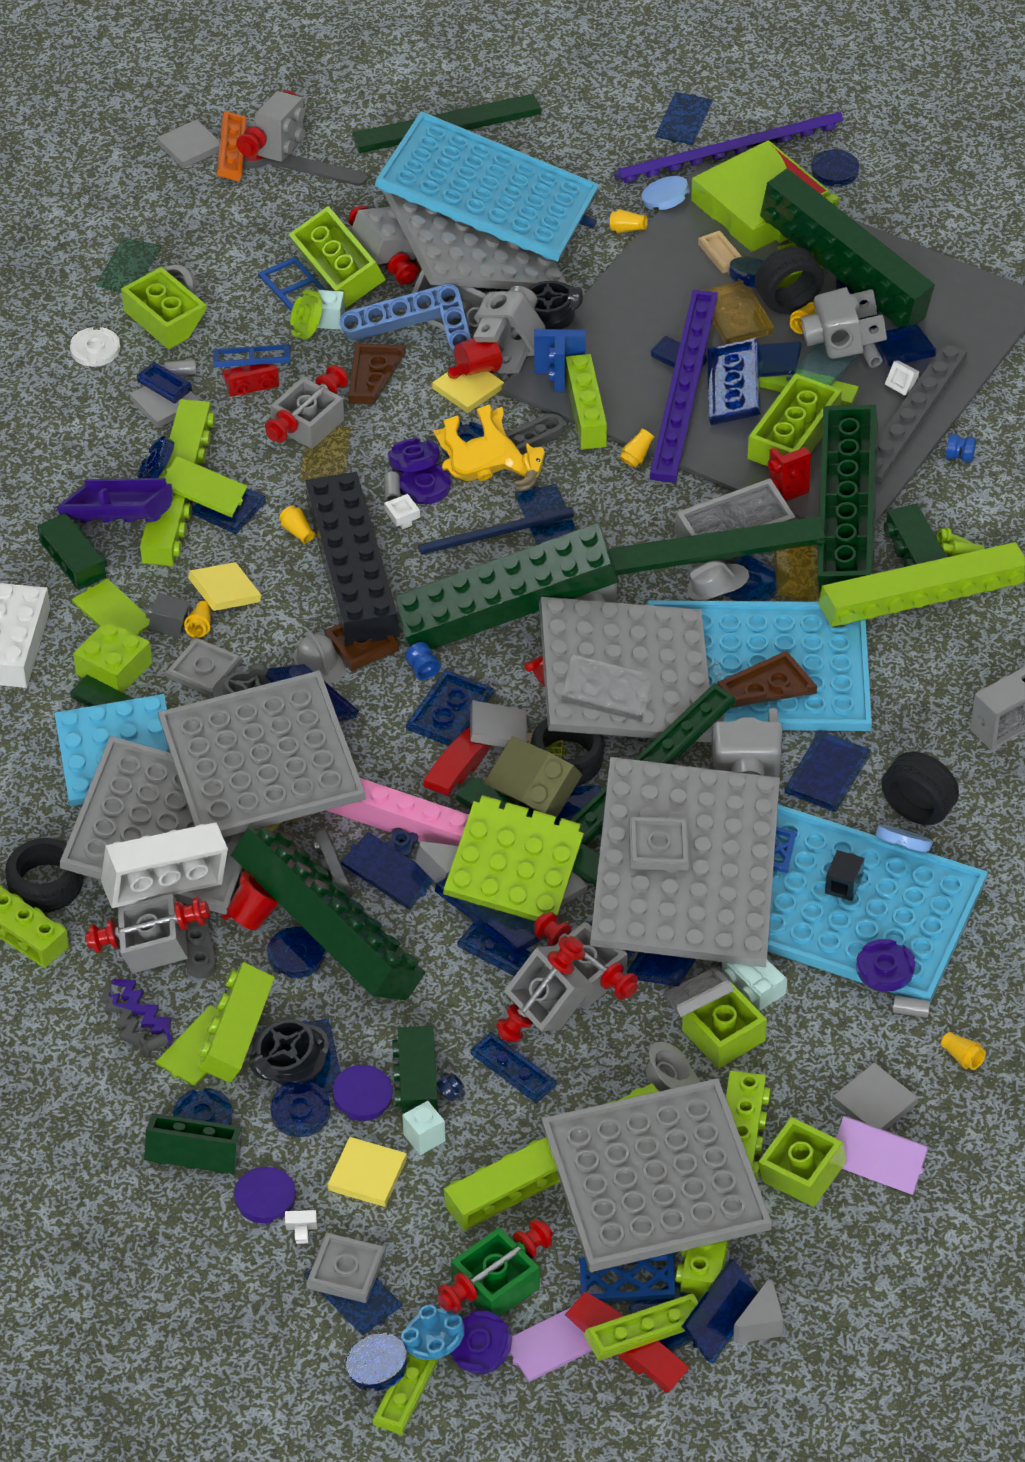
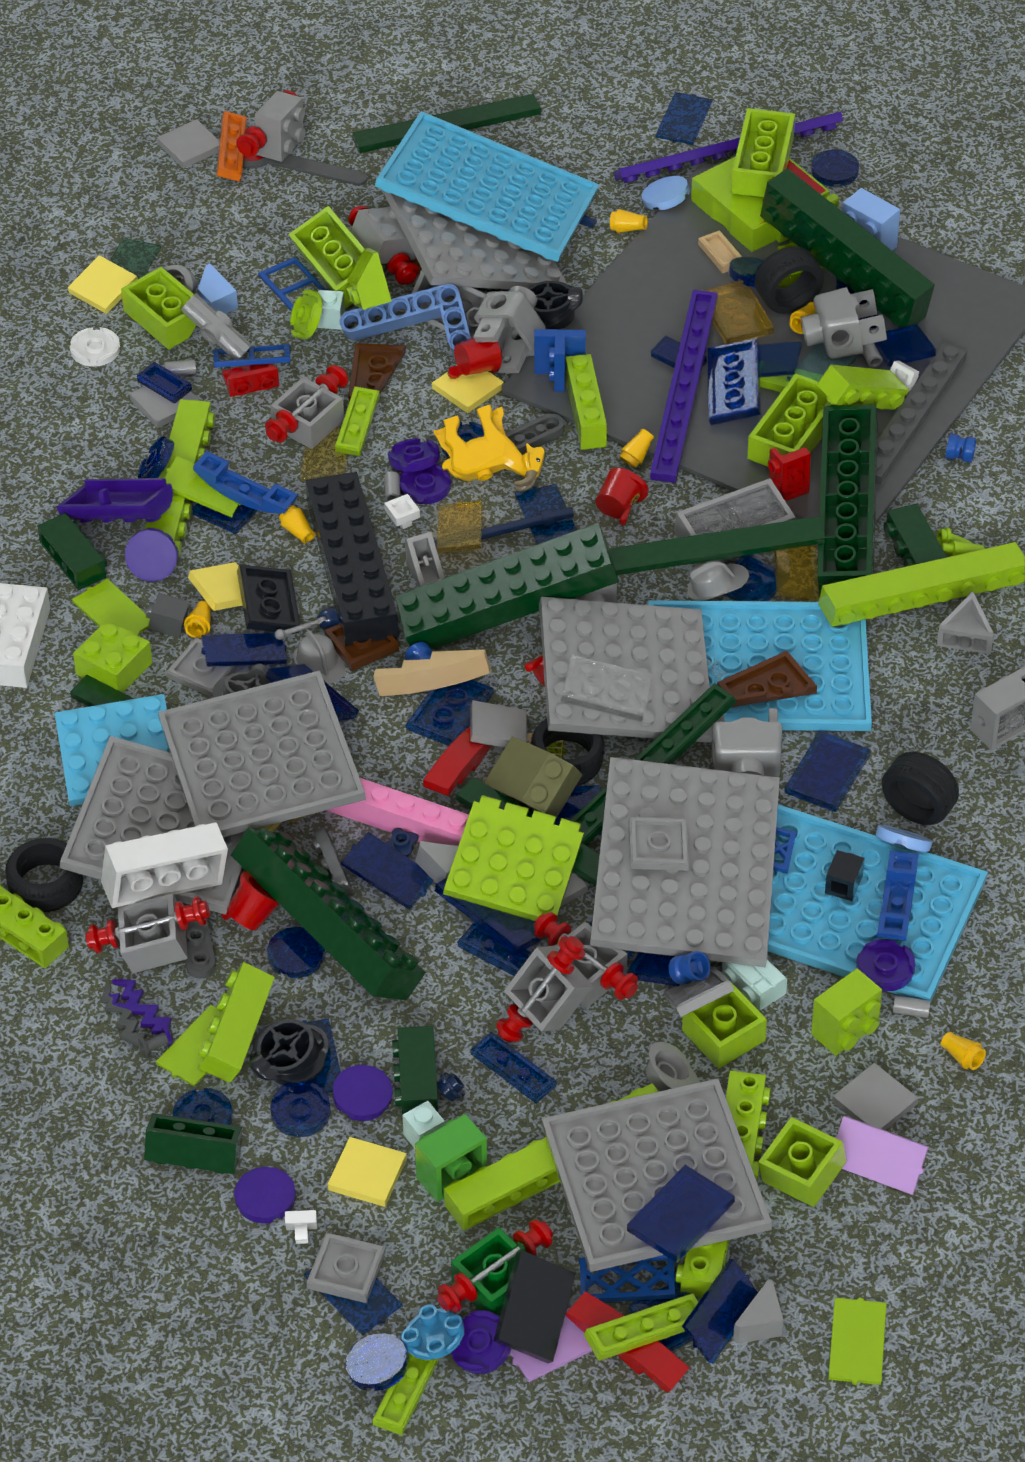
(101, 284): none -> light yellow tile
(151, 554): none -> dark purple tile
(216, 327): none -> light grey piece
(217, 291): none -> light blue slope
(241, 489): none -> blue slope
(243, 649): none -> clear blue piece
(268, 598): none -> black tile
(326, 619): none -> hinge
(357, 421): none -> lime tile
(368, 282): none -> lime slope
(423, 559): none -> light grey slope
(439, 671): none -> tan slope
(449, 1155): none -> bright green brick
(459, 526): none -> clear yellow piece
(534, 1307): none -> black tile
(620, 493): none -> red hat
(680, 1213): none -> clear blue tile
(689, 967): none -> blue wheel
(762, 150): none -> lime brick
(846, 1012): none -> lime brick
(857, 1341): none -> lime piece
(862, 387): none -> lime brick
(874, 215): none -> light blue brick
(898, 895): none -> blue slope
(967, 628): none -> light grey slope

